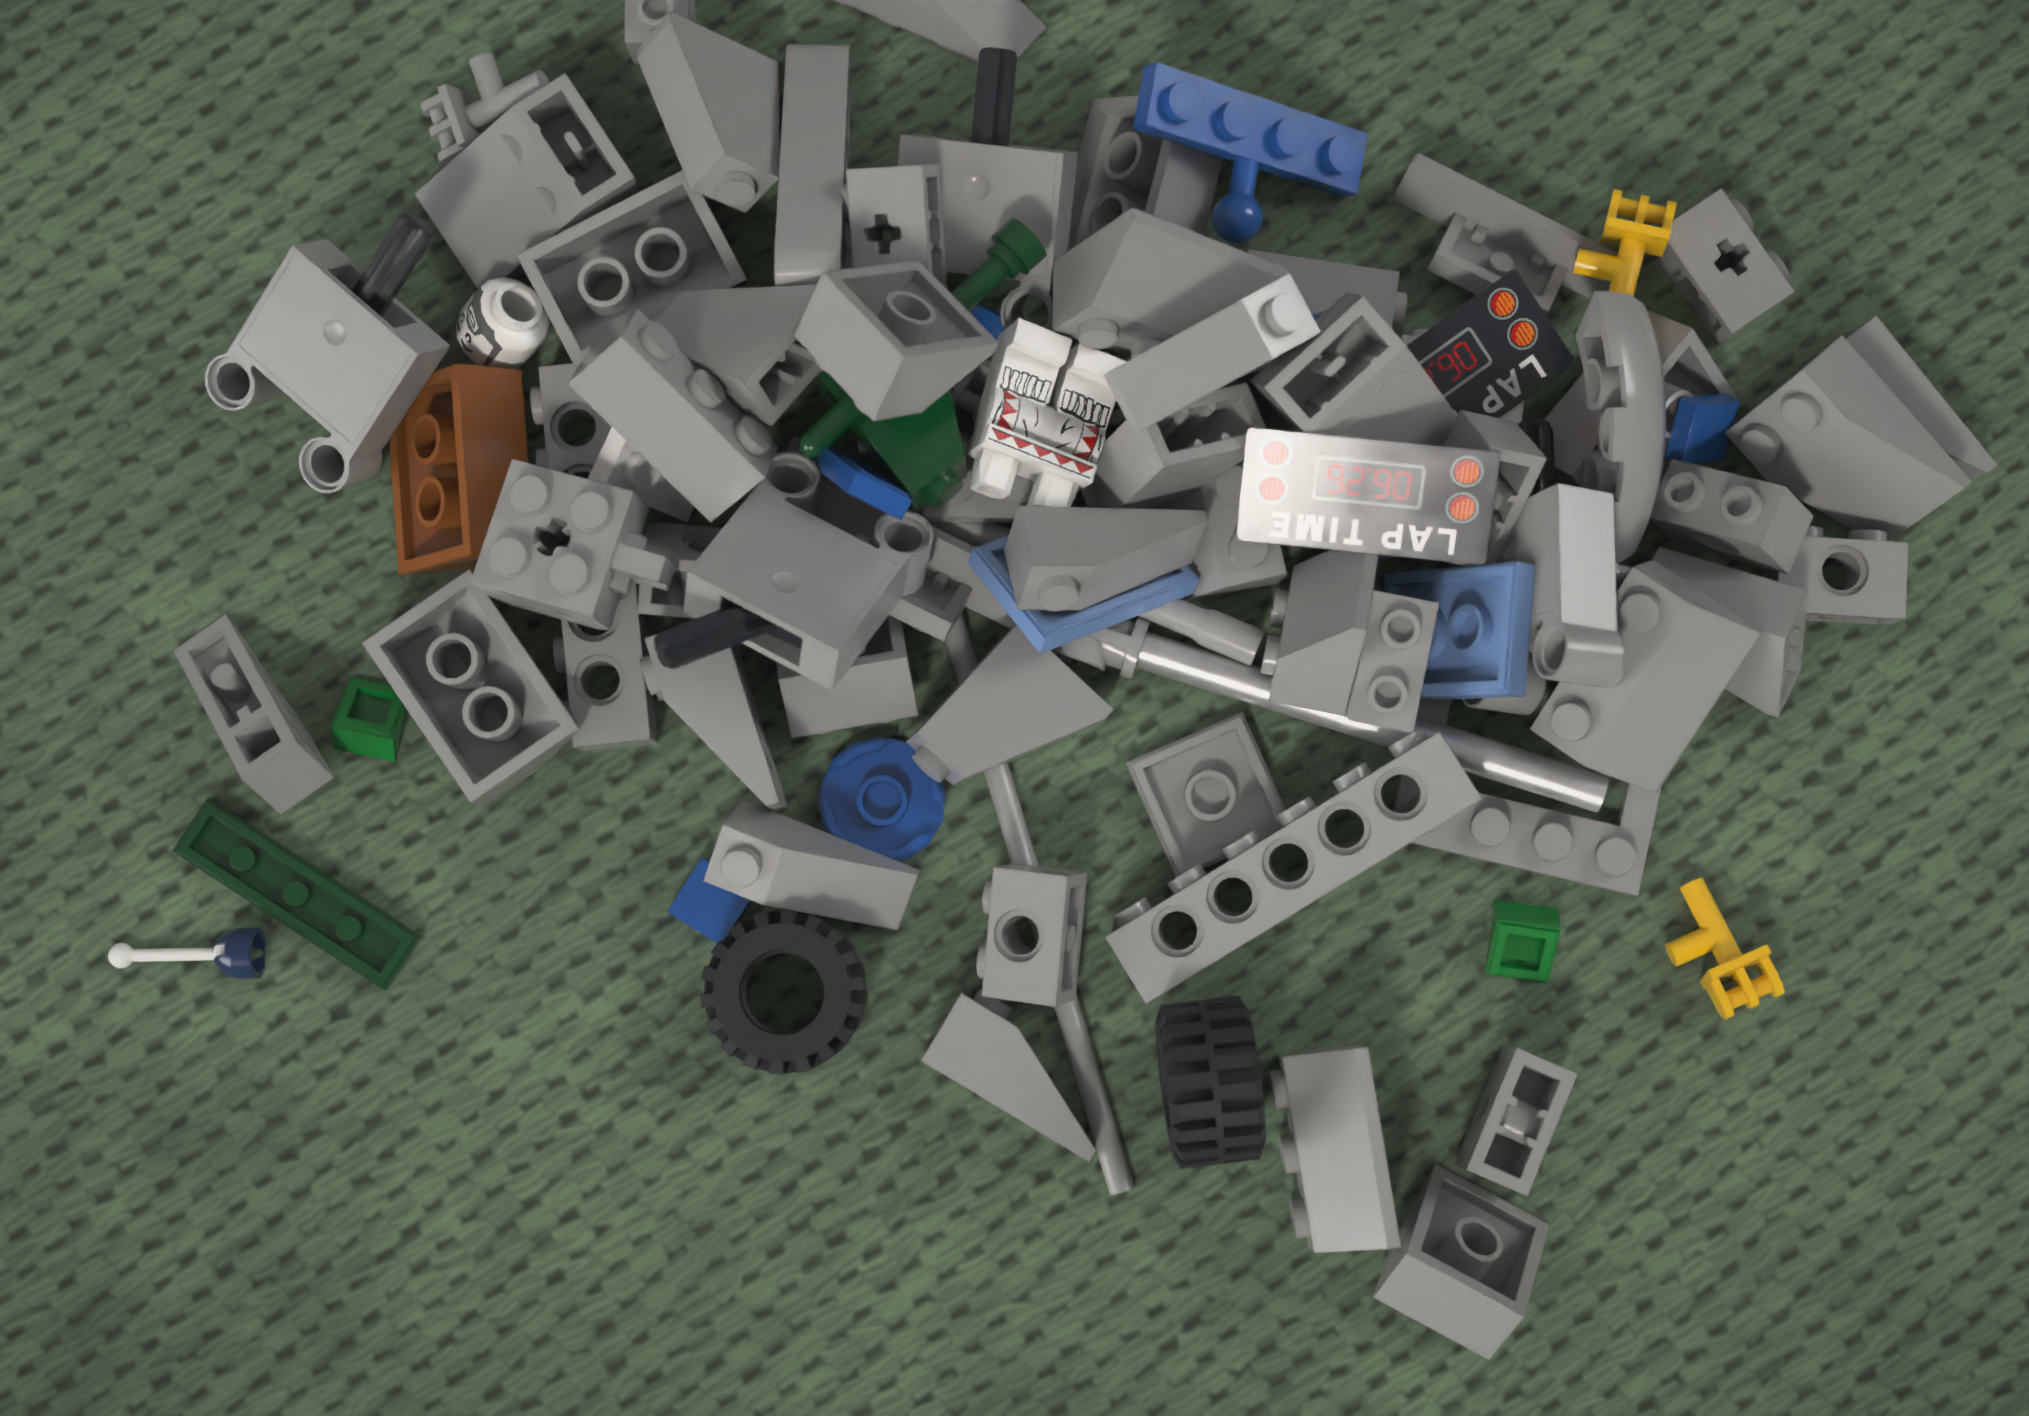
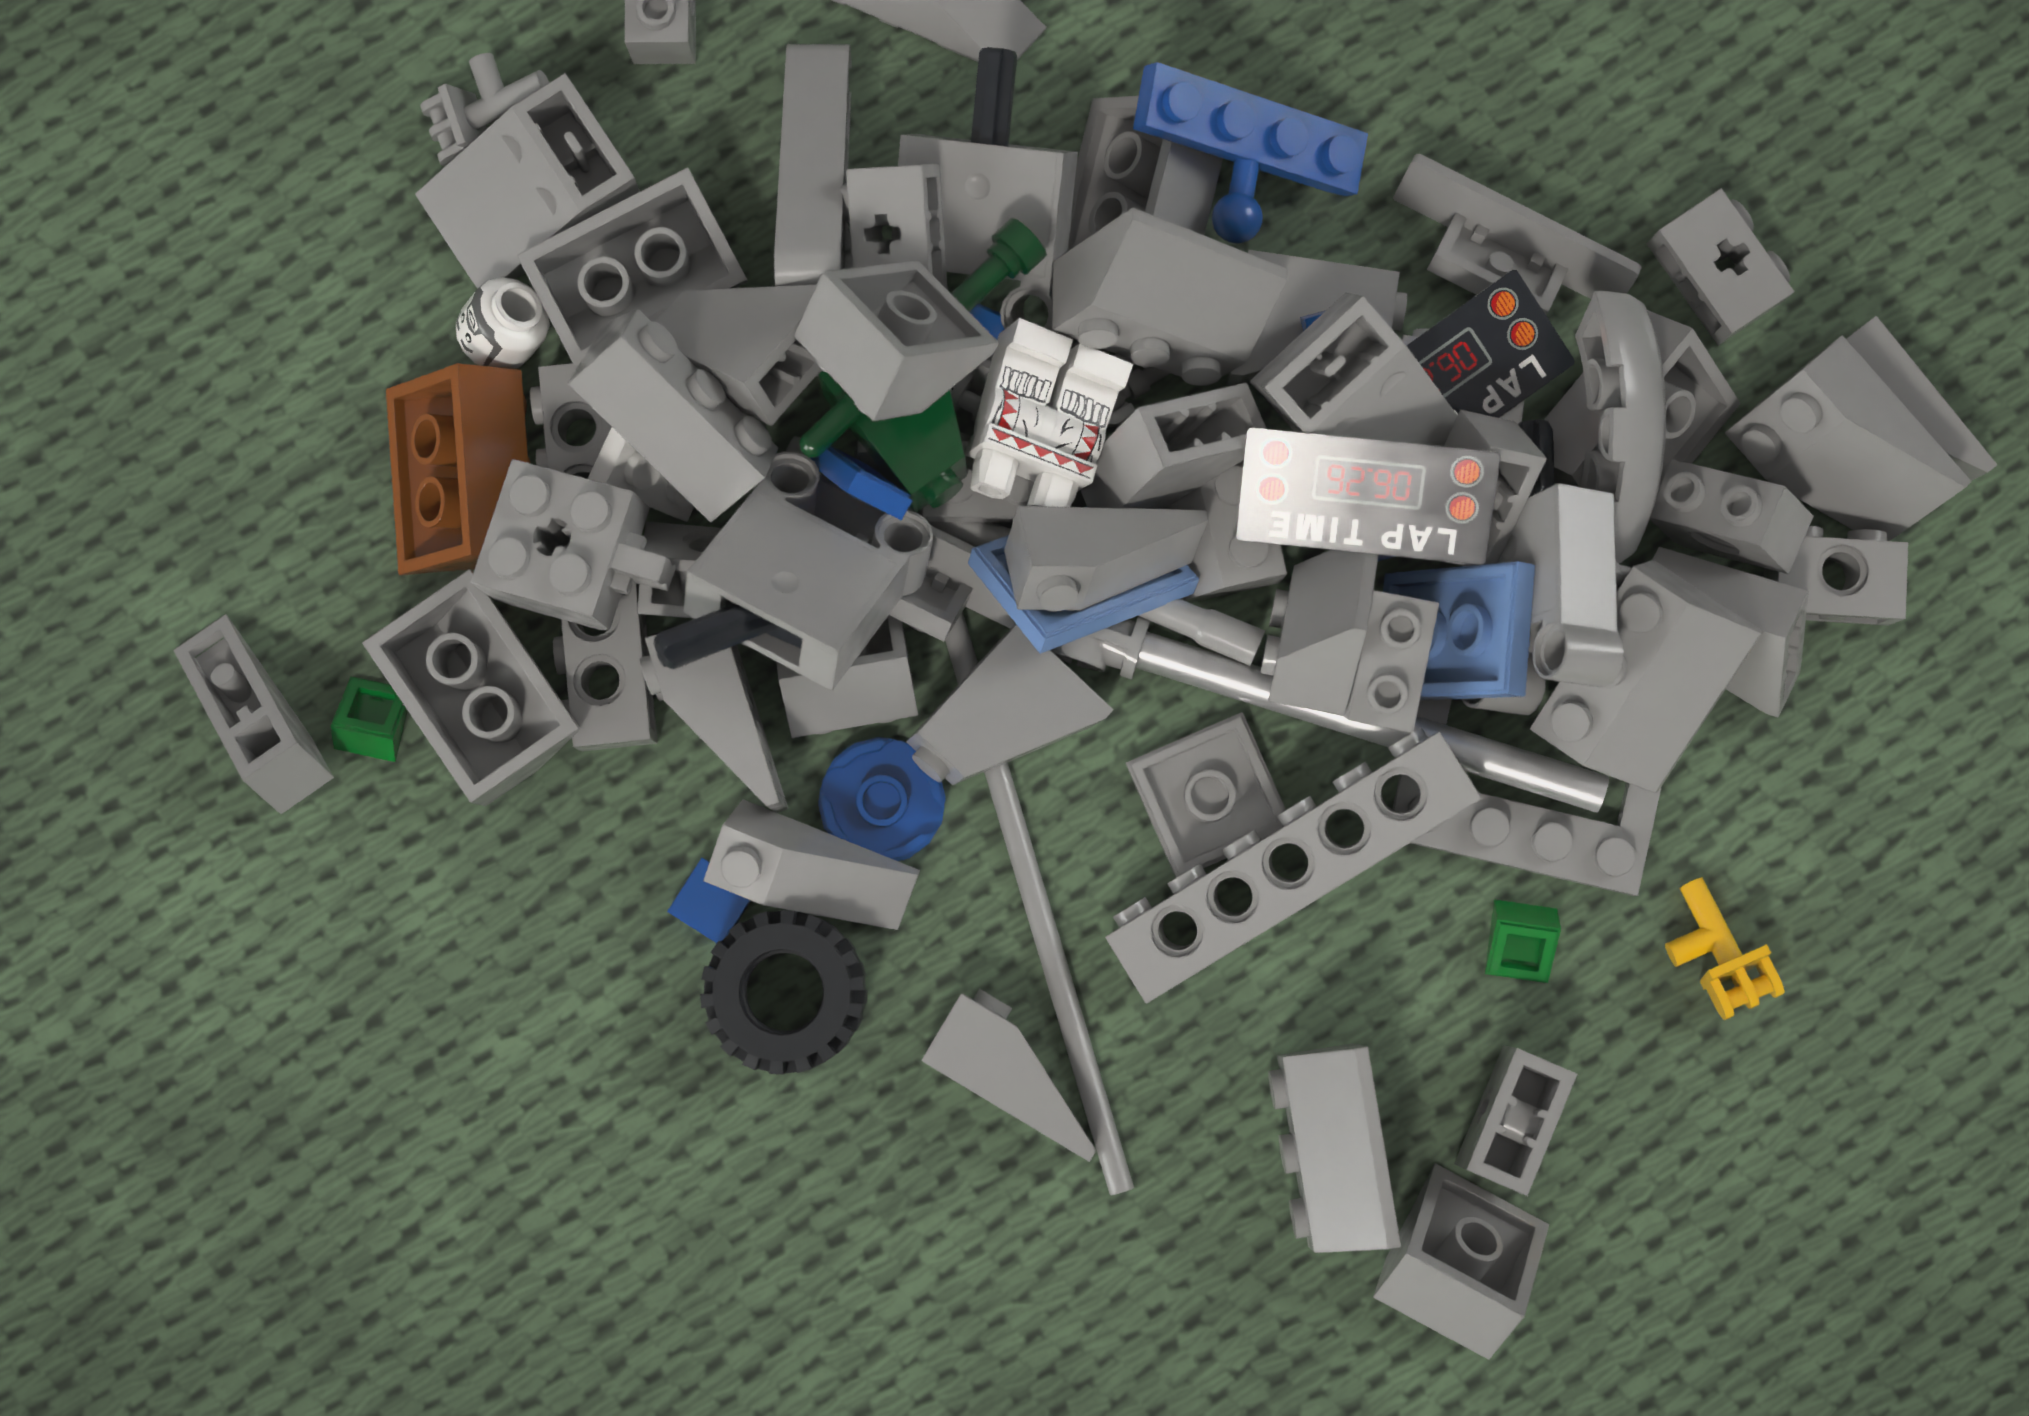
(230, 954): hinge -> none
(297, 894): dark green tile -> none
(337, 350): light grey piece -> none
(716, 109): light grey slope -> none
(1056, 905): light grey brick -> none
(1210, 1082): black tyre -> none
(1212, 353): light grey slope -> none
(1631, 239): yellow arm -> none
(1701, 428): blue tile -> none

